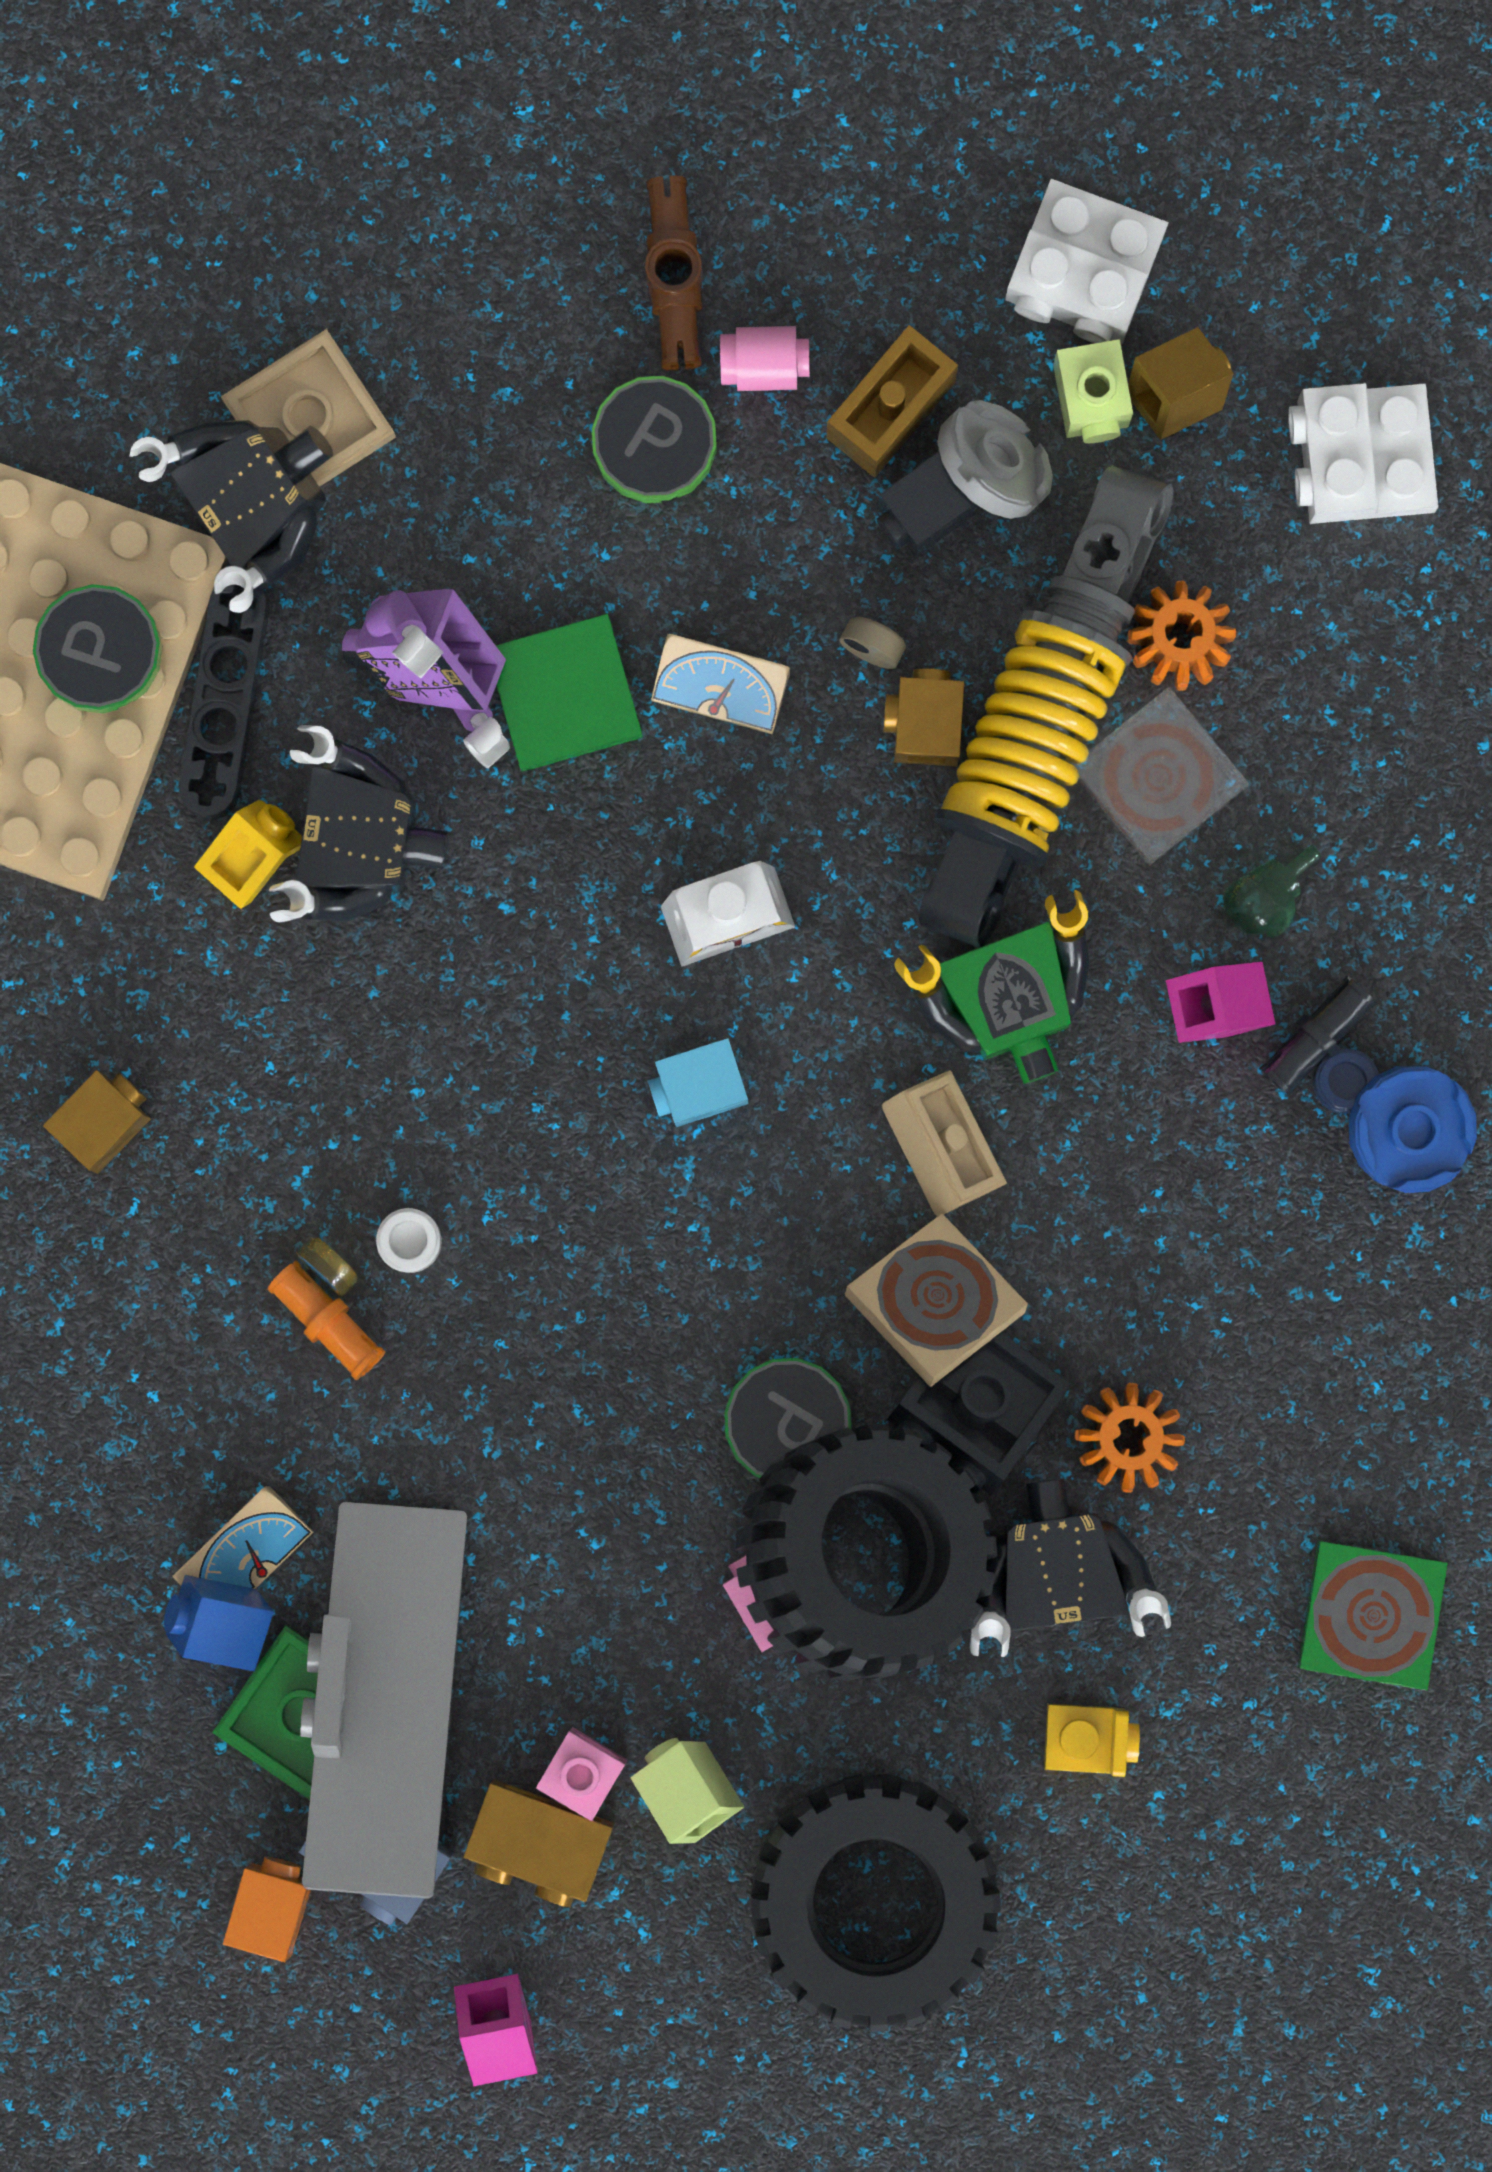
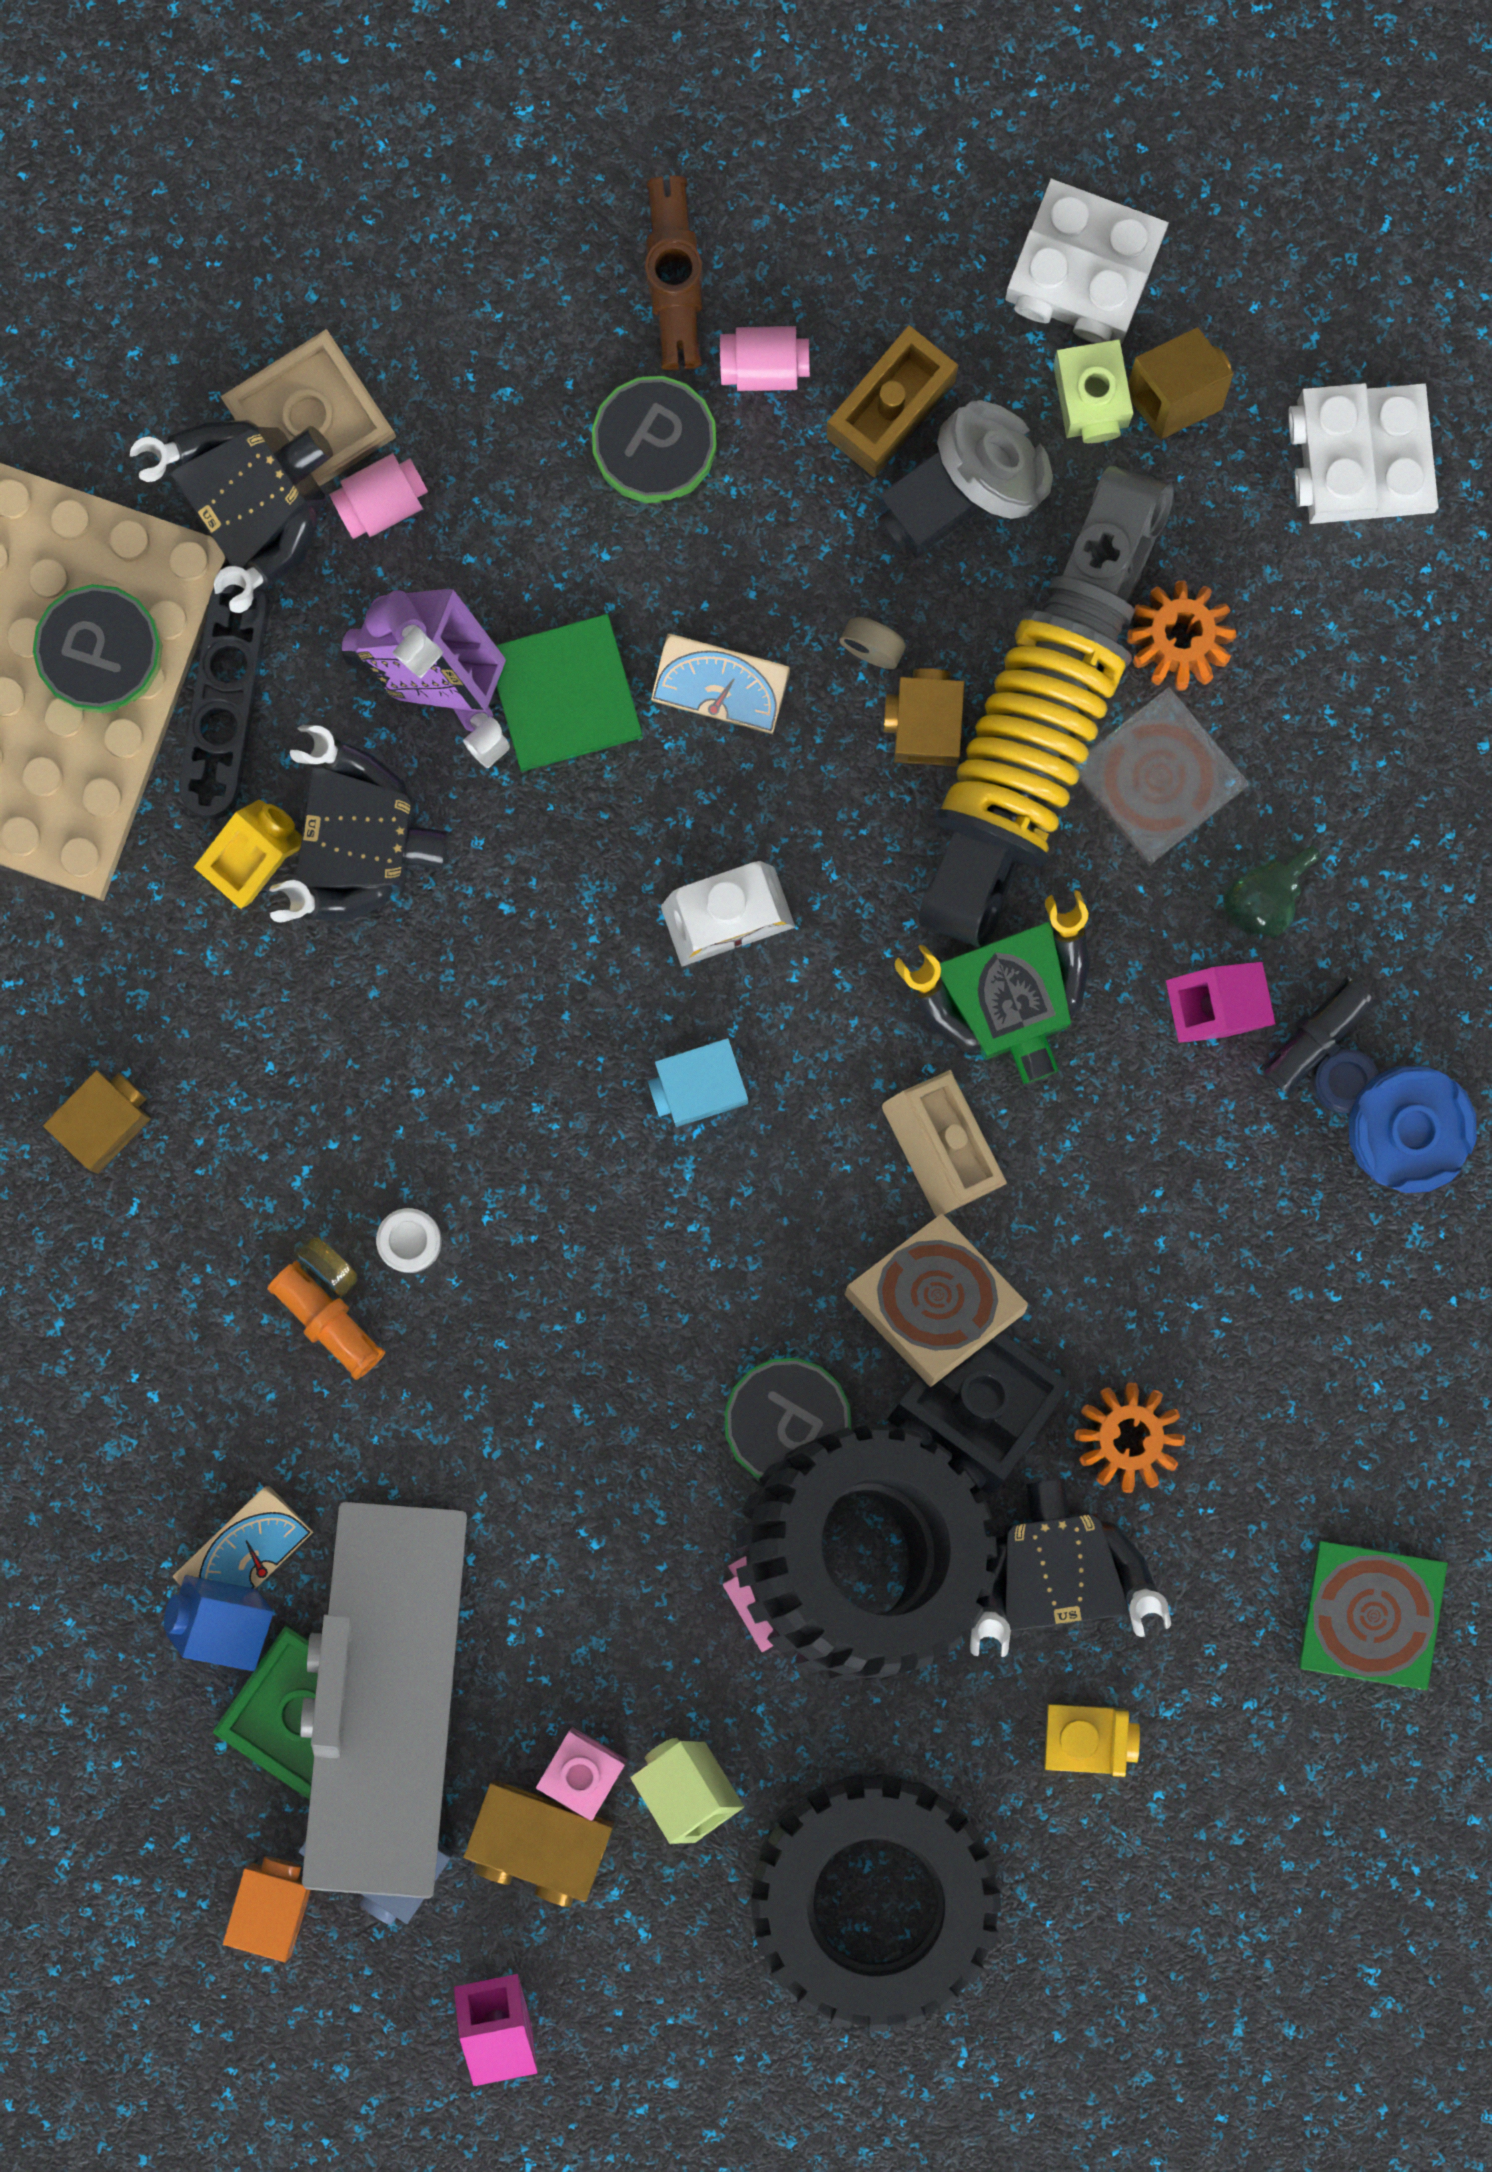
(379, 496): none -> bright pink brick

